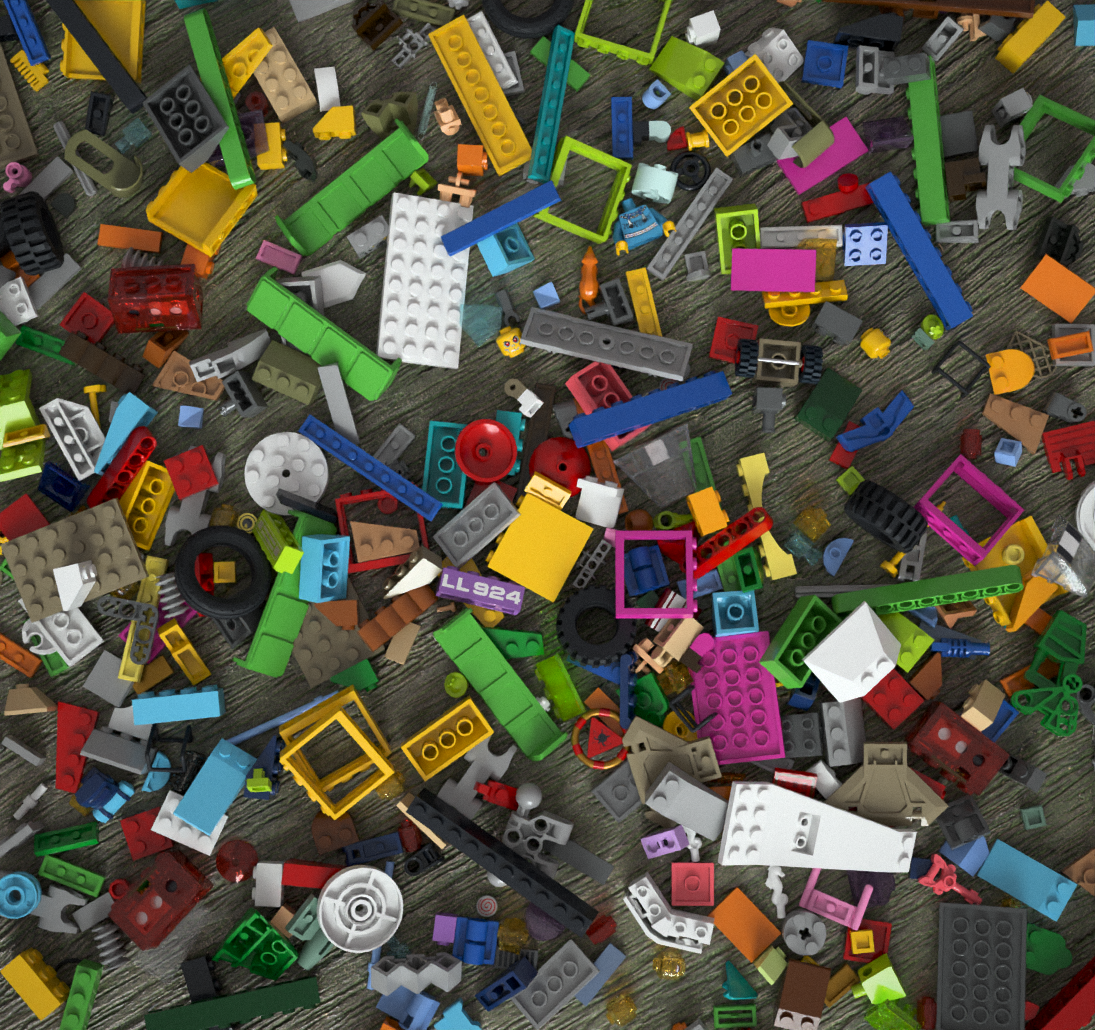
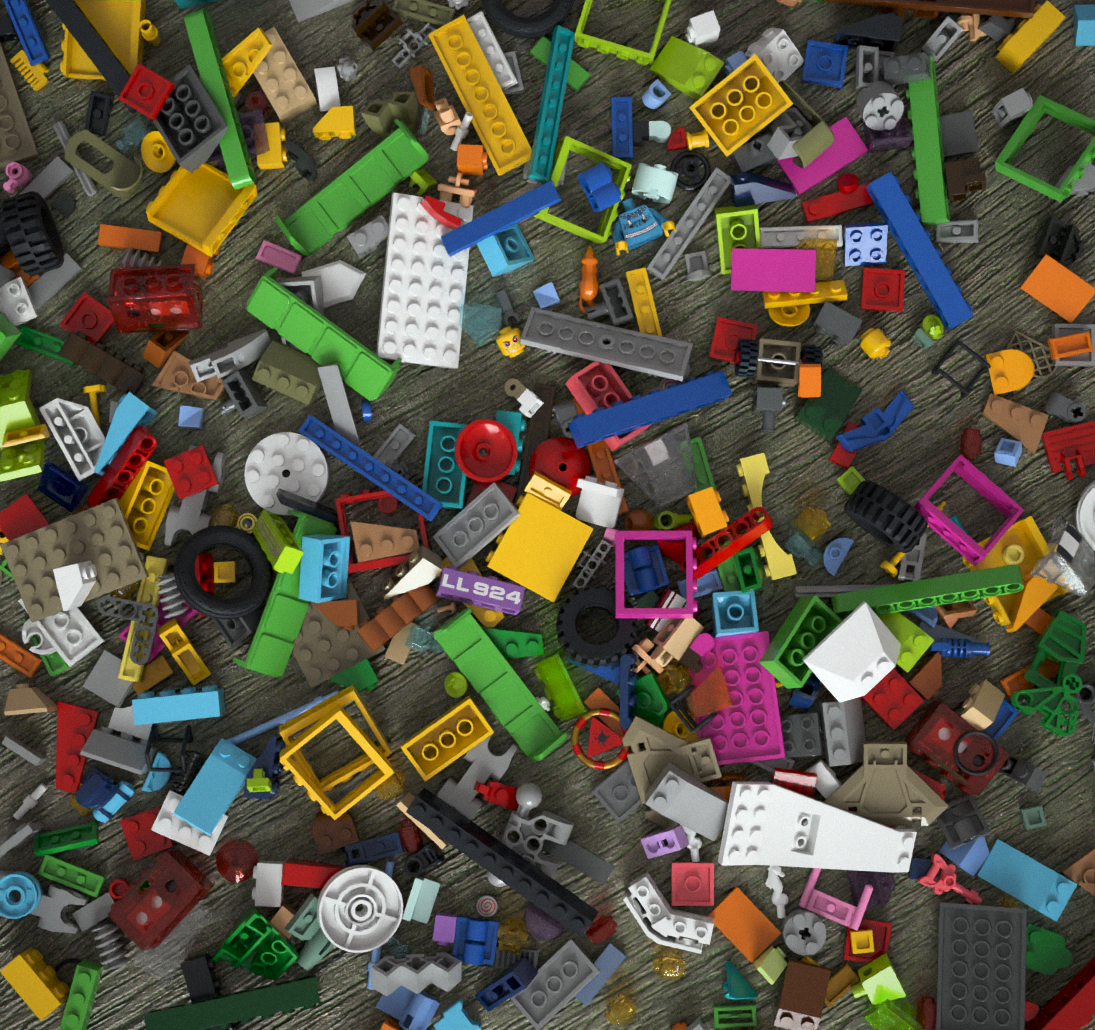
(146, 91): none -> red tile
(149, 32): none -> yellow pin
(152, 153): none -> yellow dish
(347, 68): none -> light grey plant
(366, 408): none -> blue tile
(421, 641): none -> clear light blue plate
(421, 900): none -> light aqua panel
(423, 84): none -> dark orange slope
(435, 209): none -> red slope
(461, 131): none -> white bar
(599, 187): none -> blue brick
(710, 695): none -> clear orange wing
(757, 189): none -> dark blue slope
(809, 380): none -> orange slope
(880, 106): none -> light grey brick
(882, 289): none -> red plate
(996, 752): none -> black tyre
(1001, 163): light grey piece -> none

